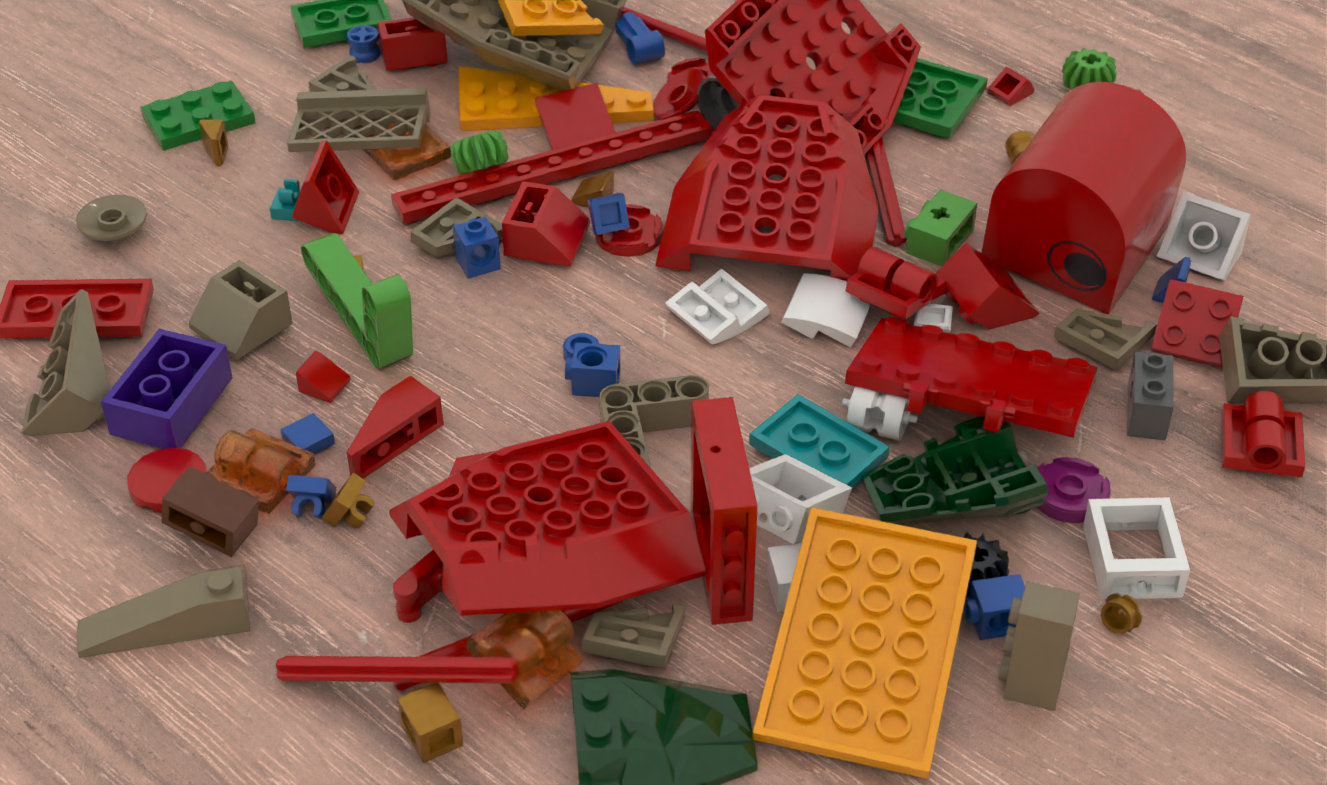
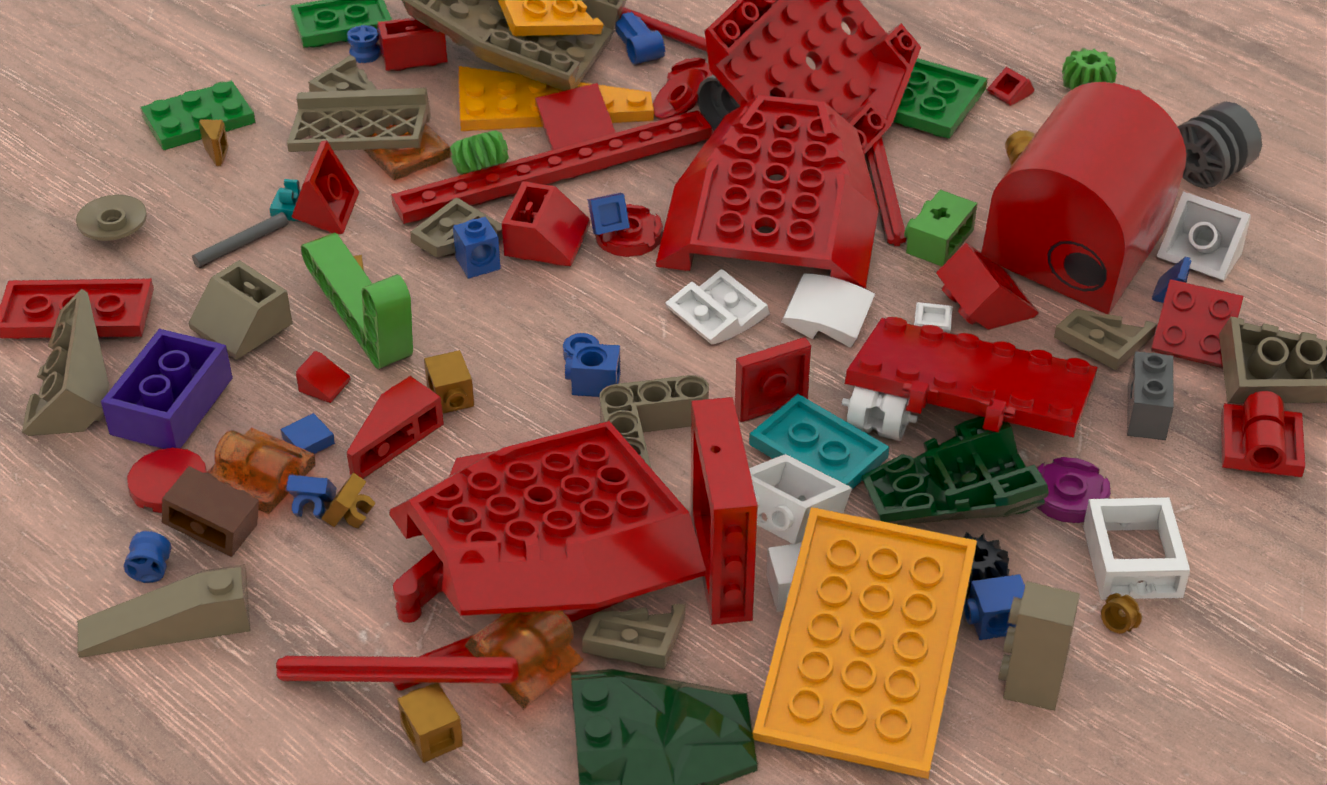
(147, 557): none -> blue wheel
(239, 239): none -> dark grey bar
(451, 380): none -> pearl gold brick
(594, 187): pearl gold slope -> none
(771, 378): none -> red tile
(894, 283): red plate -> none
(1219, 143): none -> dark grey wheel

